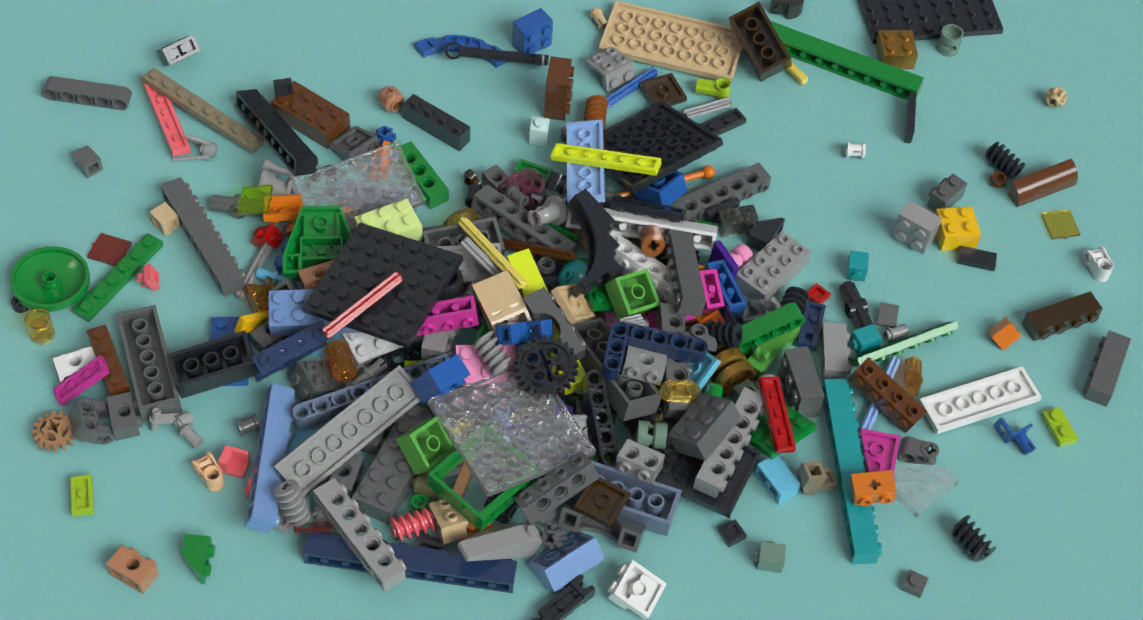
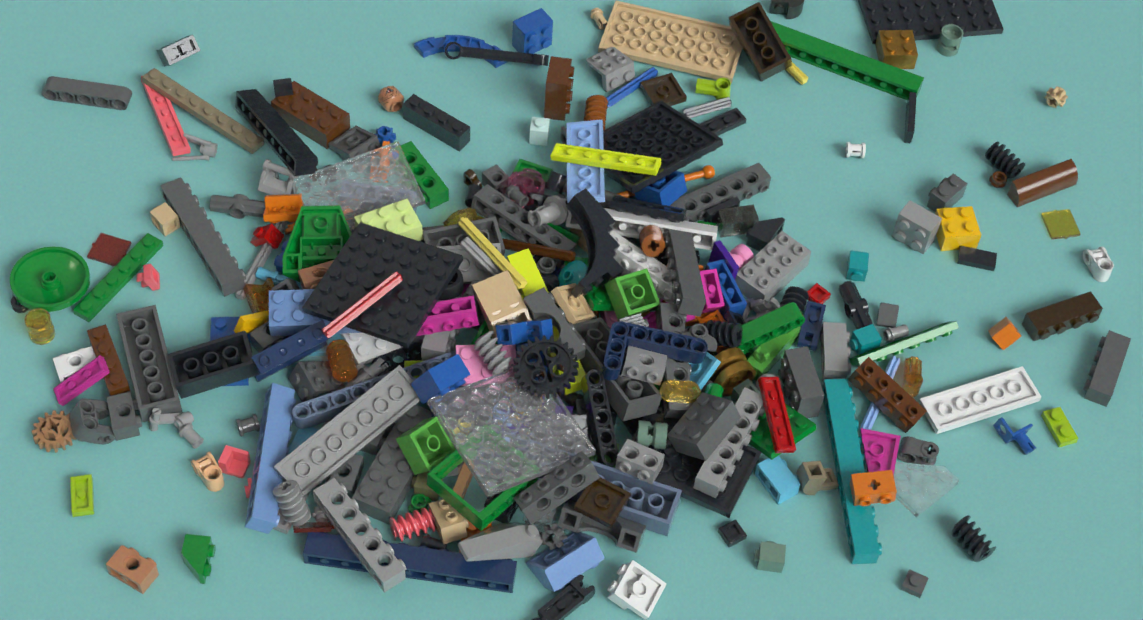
(87, 161): dark grey brick -> none
(255, 200): clear neon green piece -> none

